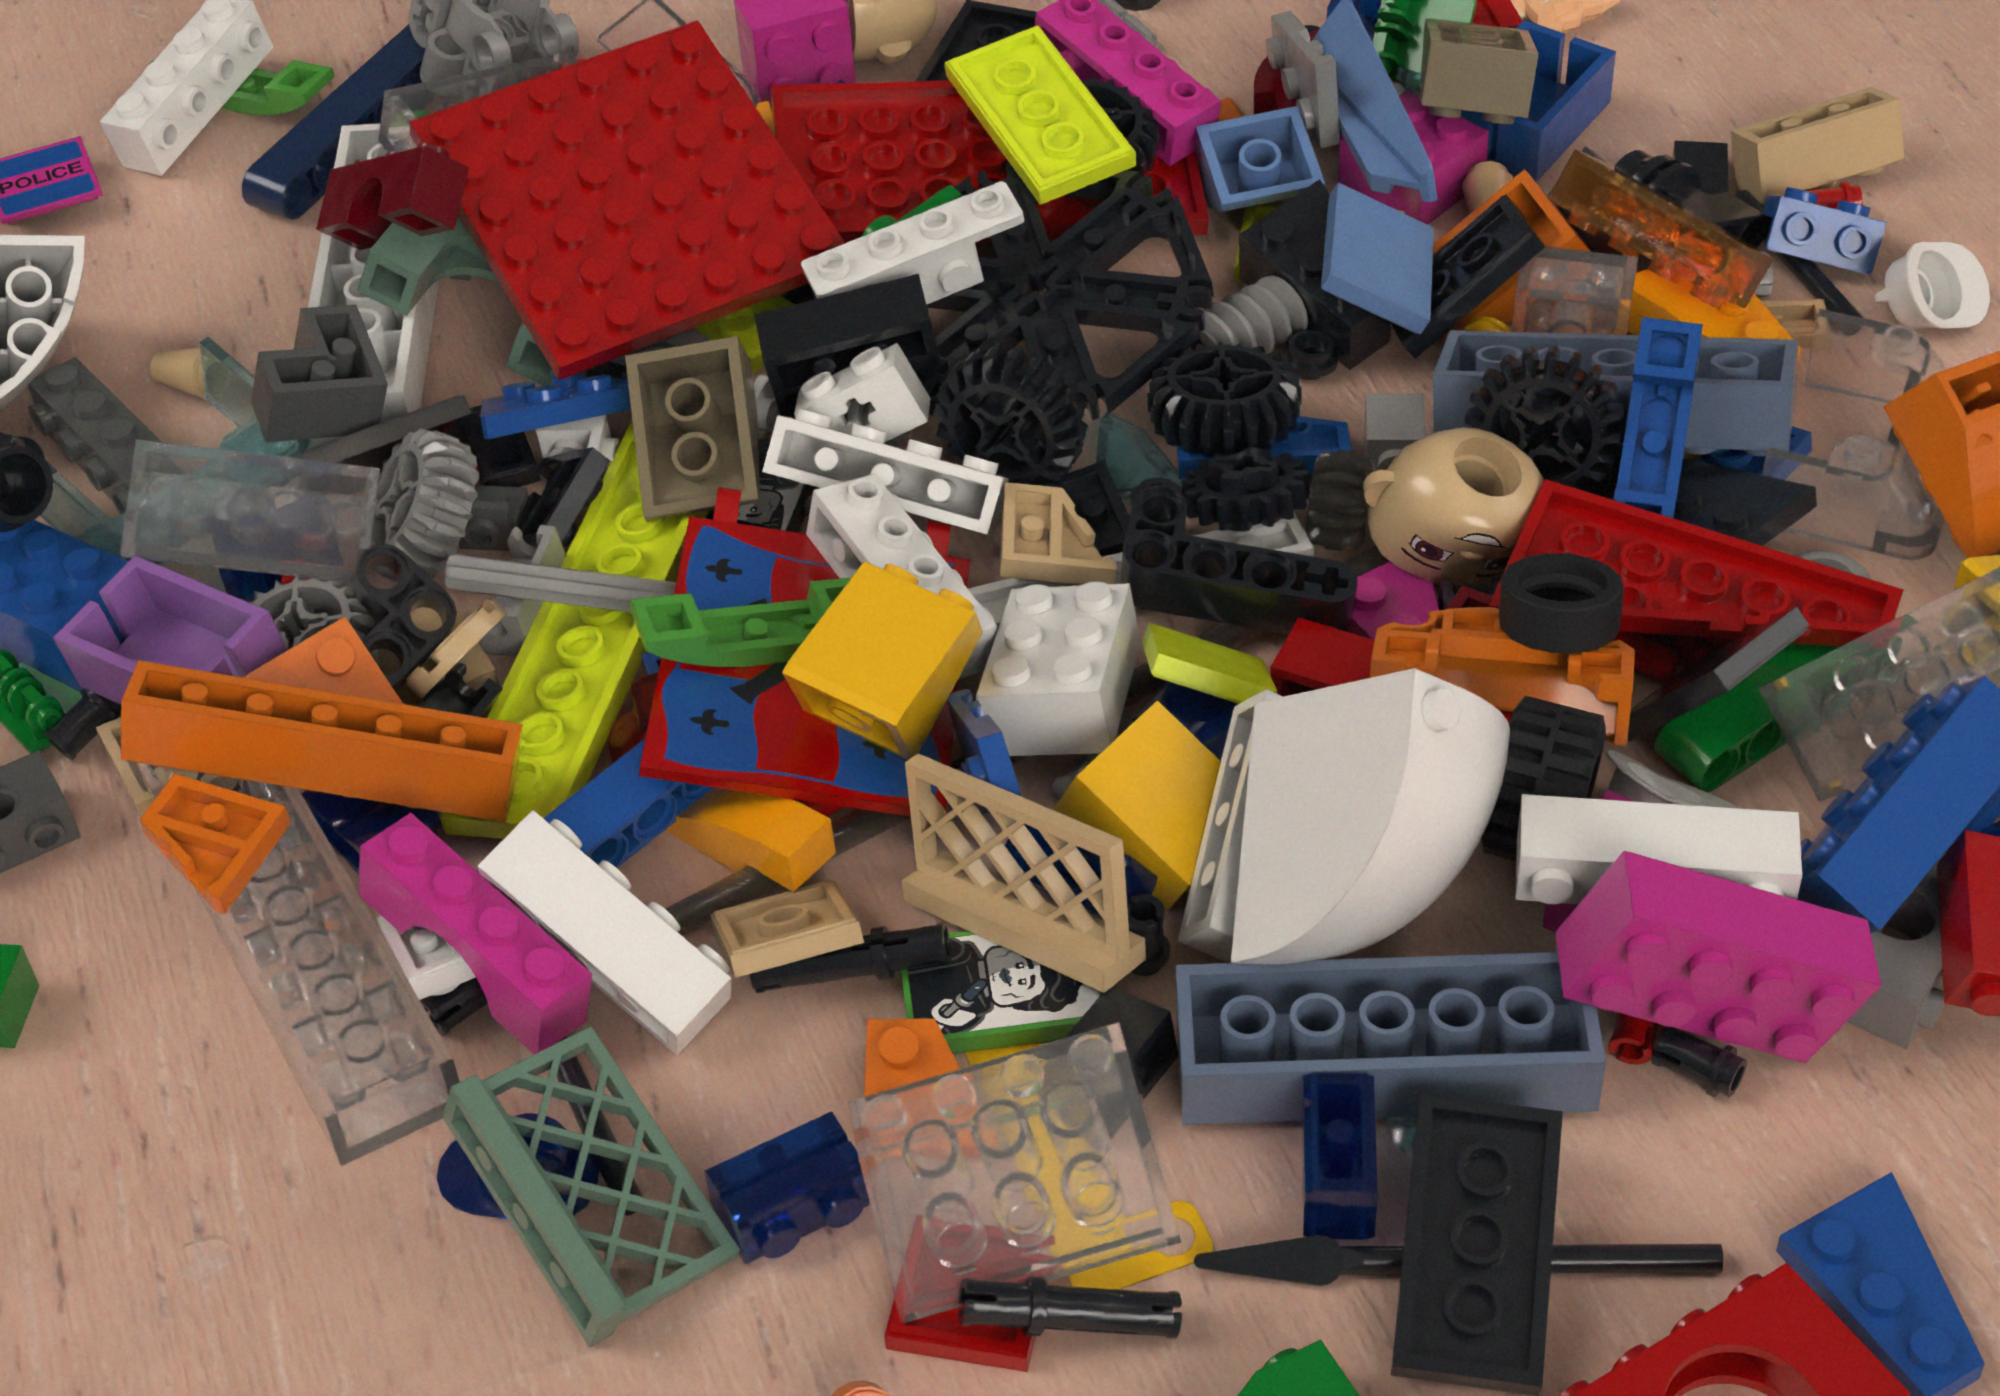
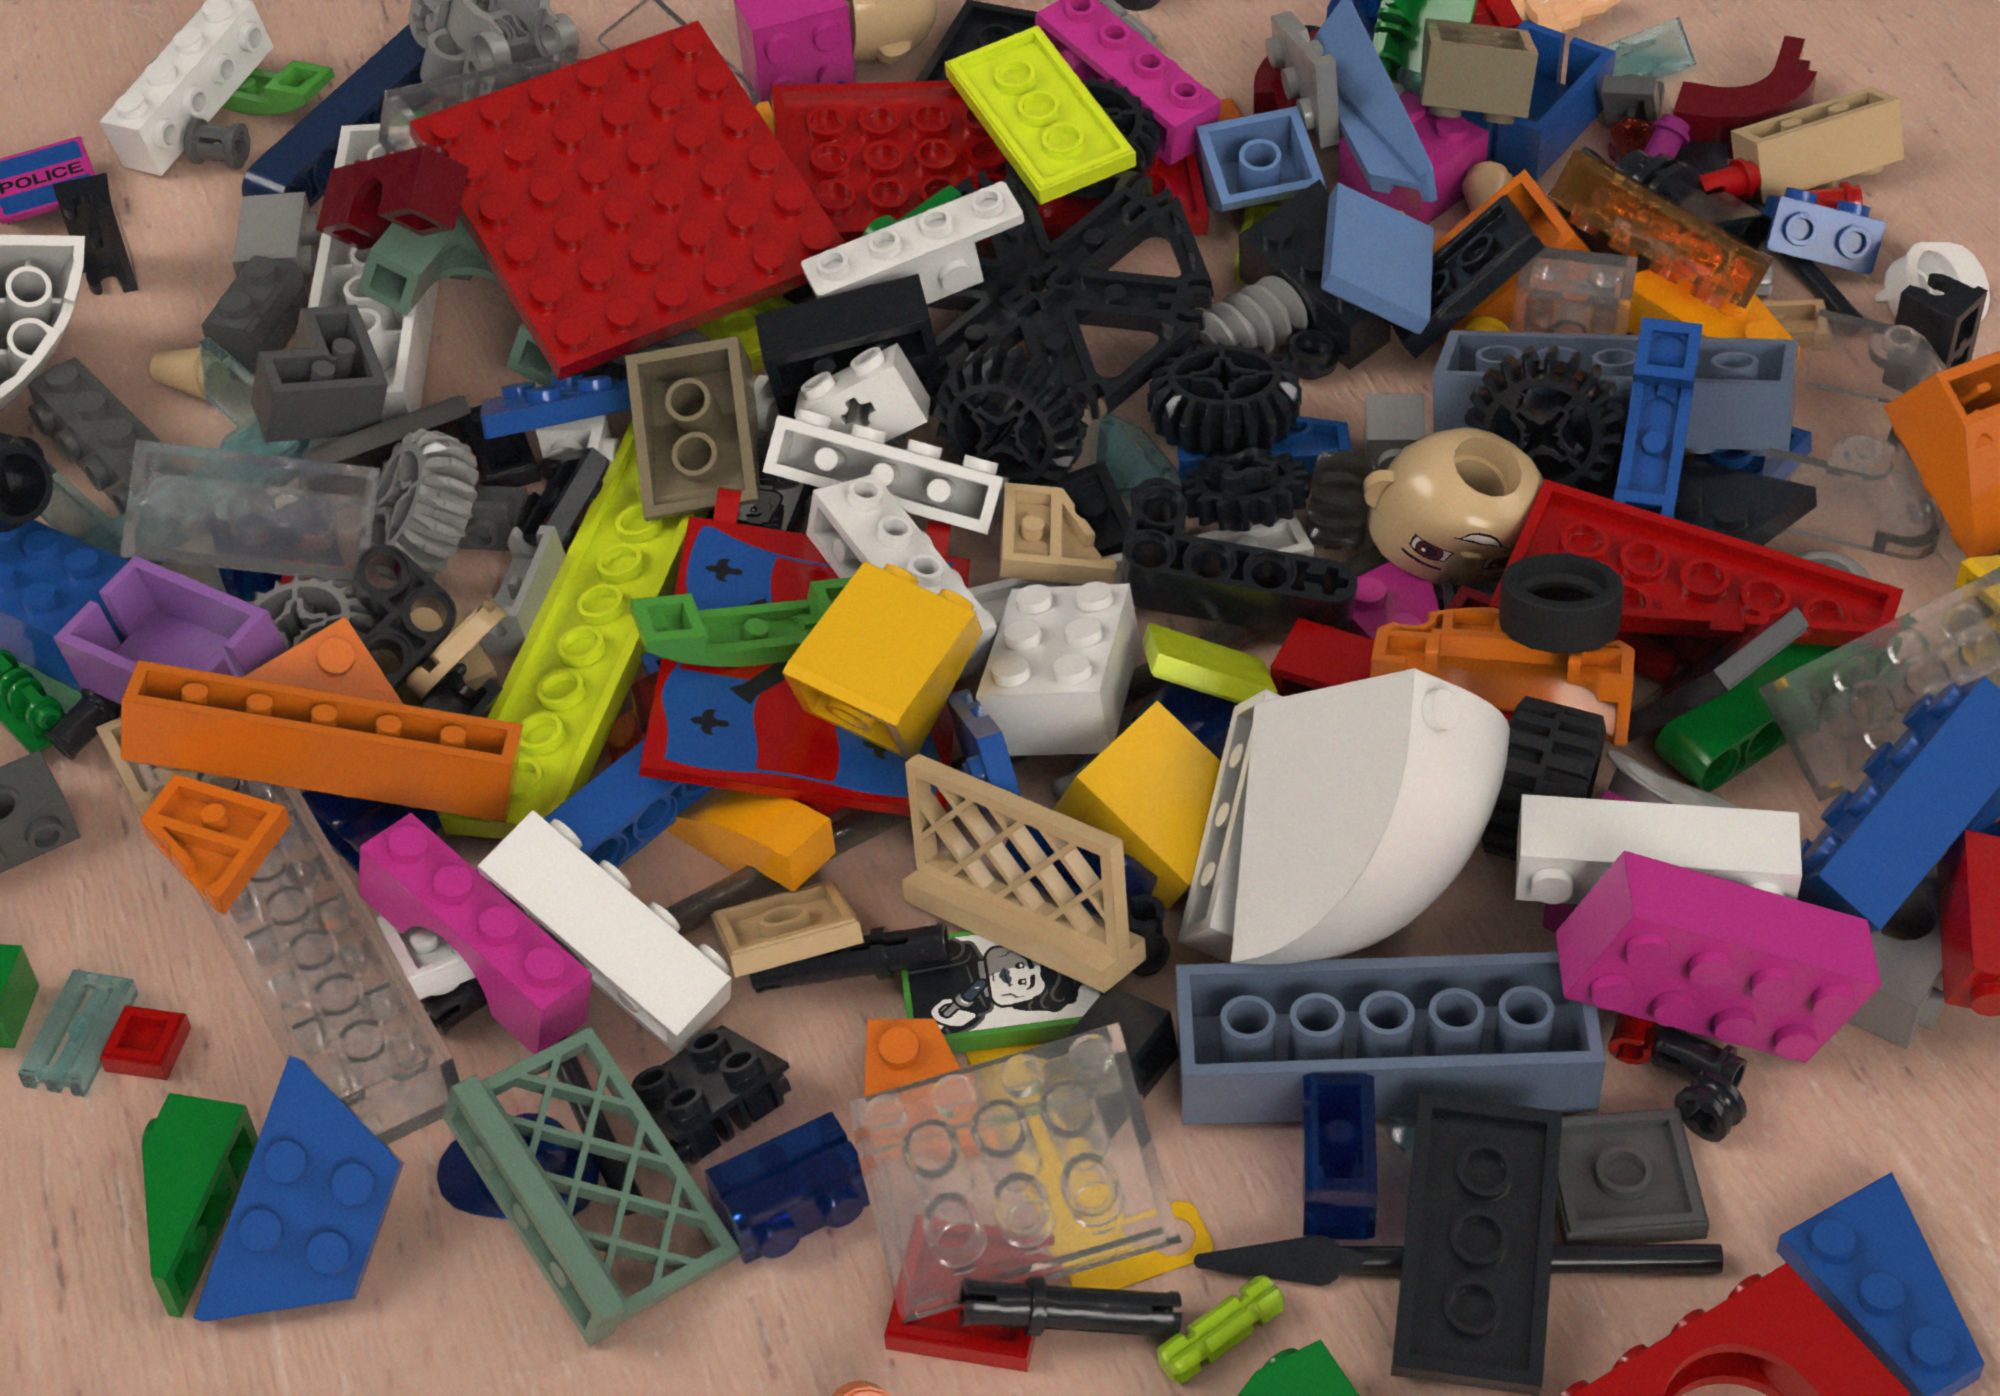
(88, 1032): none -> clear light blue tile
(93, 213): none -> black hinge
(145, 1042): none -> red tile
(191, 1178): none -> green slope
(233, 139): none -> dark grey bush
(257, 310): none -> dark grey brick
(278, 229): none -> light grey brick
(303, 1207): none -> blue wing
(550, 583): light grey axle -> none
(705, 1081): none -> black hinge
(1220, 1329): none -> lime axle
(1627, 136): none -> clear red bush
(1628, 1180): none -> dark grey tile
(1632, 98): none -> dark grey bracket
(1653, 51): none -> clear light blue slope
(1668, 136): none -> magenta pin
(1710, 1106): none -> black bush
(1719, 110): none -> dark red arch
(1739, 179): none -> red pin
(1946, 320): none -> black hinge

